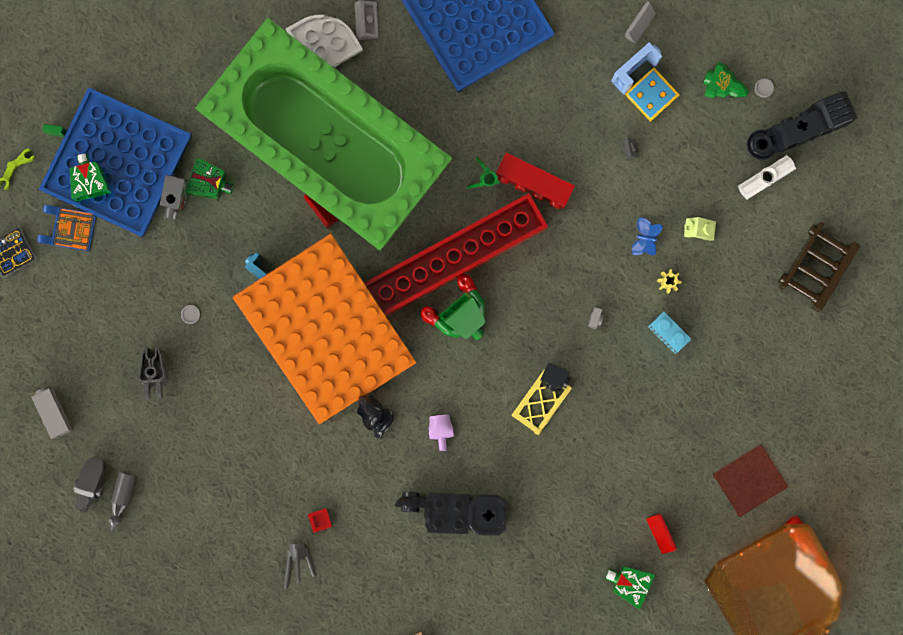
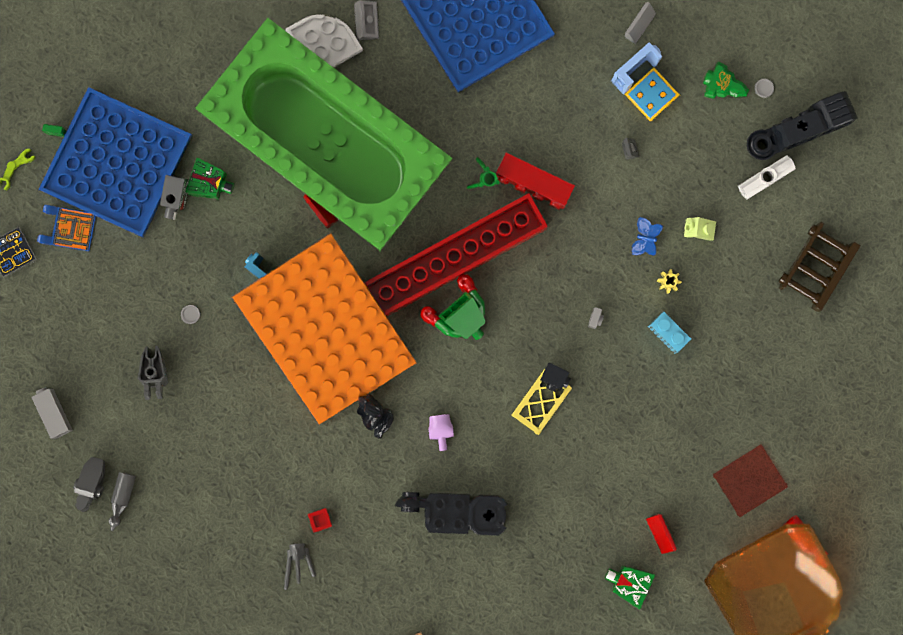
(87, 179): green torso -> none

